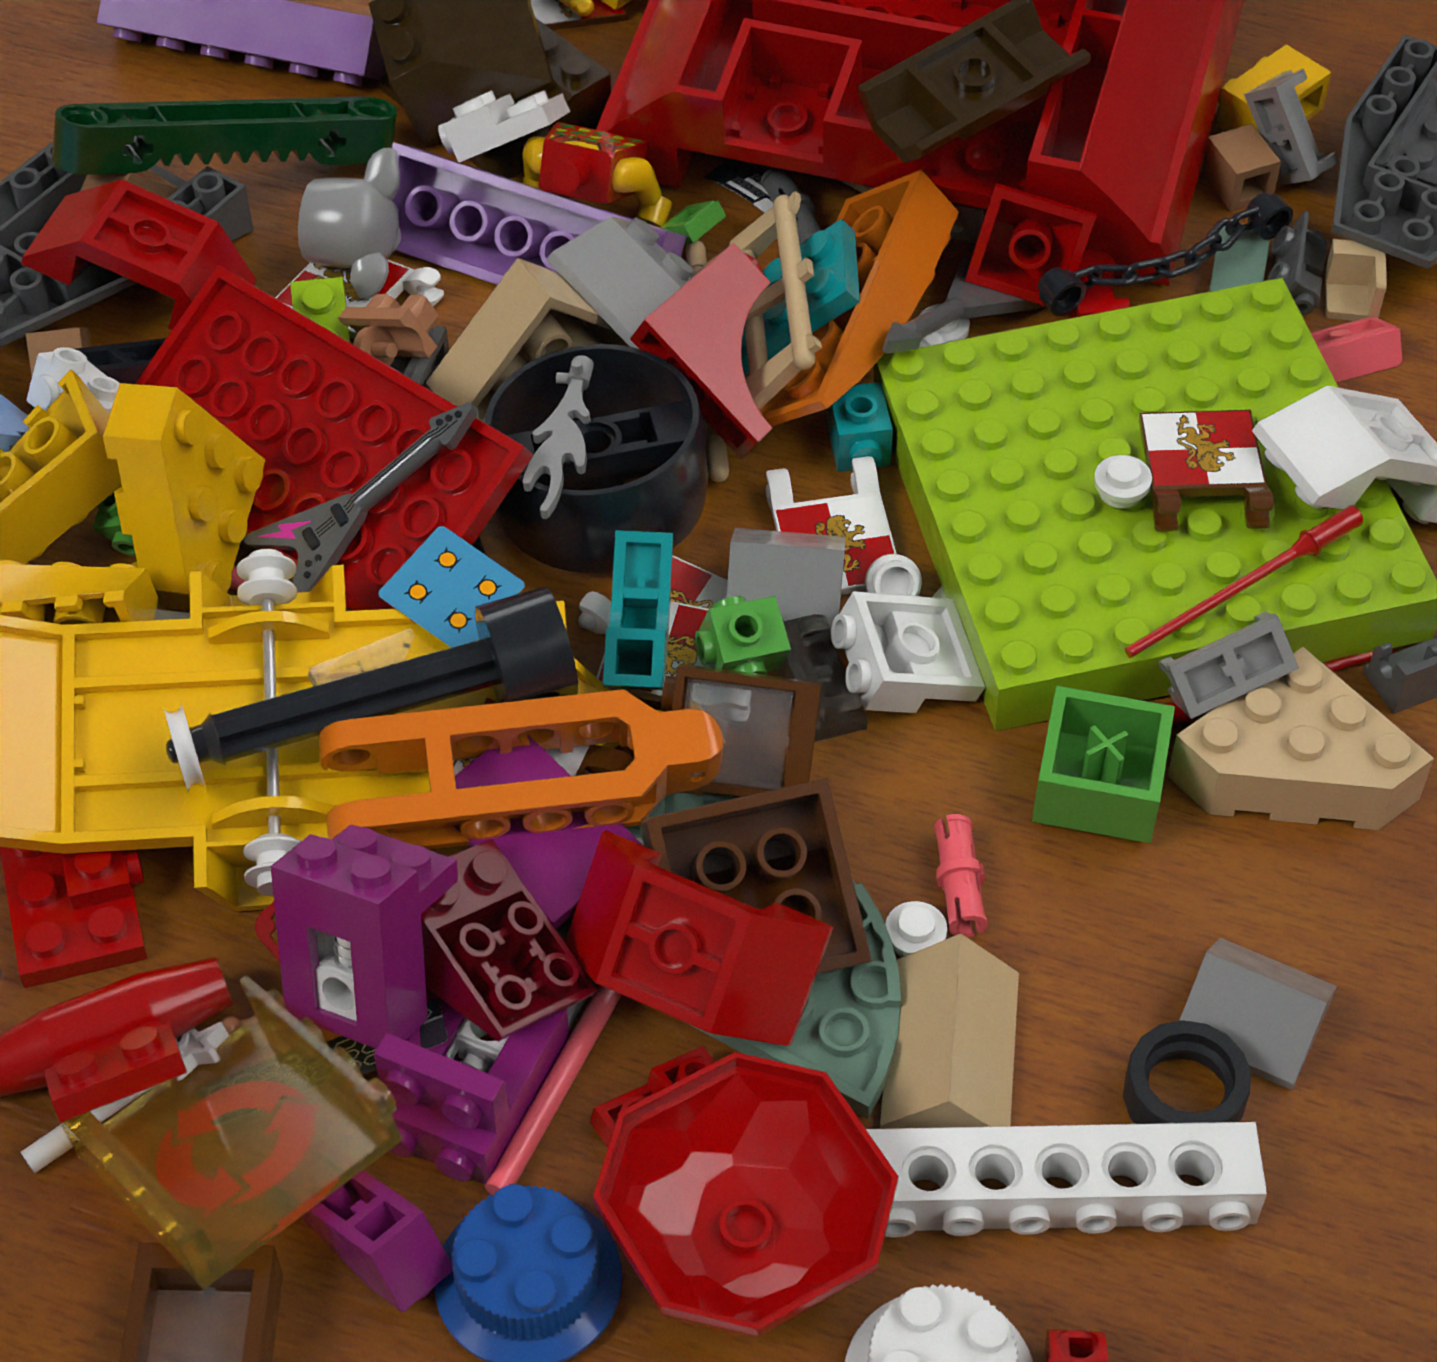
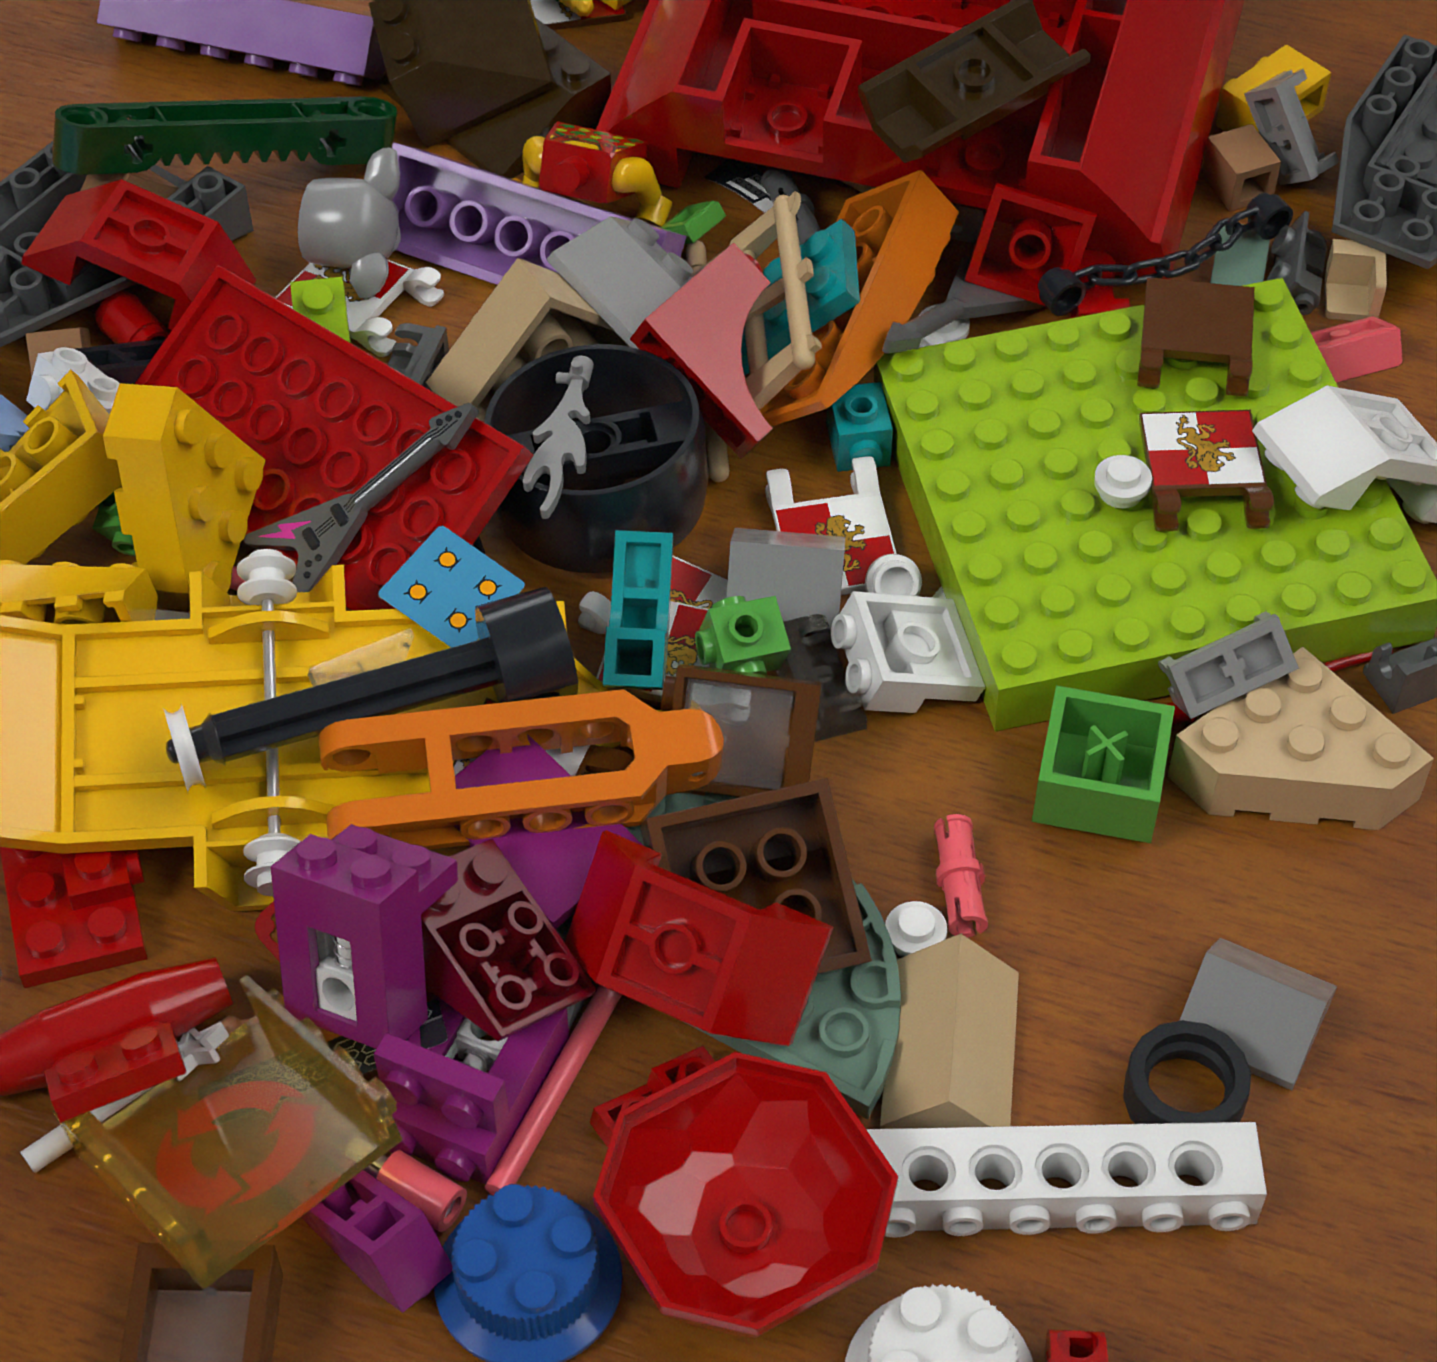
(128, 319): none -> red piece
(391, 329): nougat hips -> none
(421, 1186): none -> coral piece
(490, 122): white plate -> none
(1200, 325): none -> reddish brown flag
(1309, 543): red piece -> none

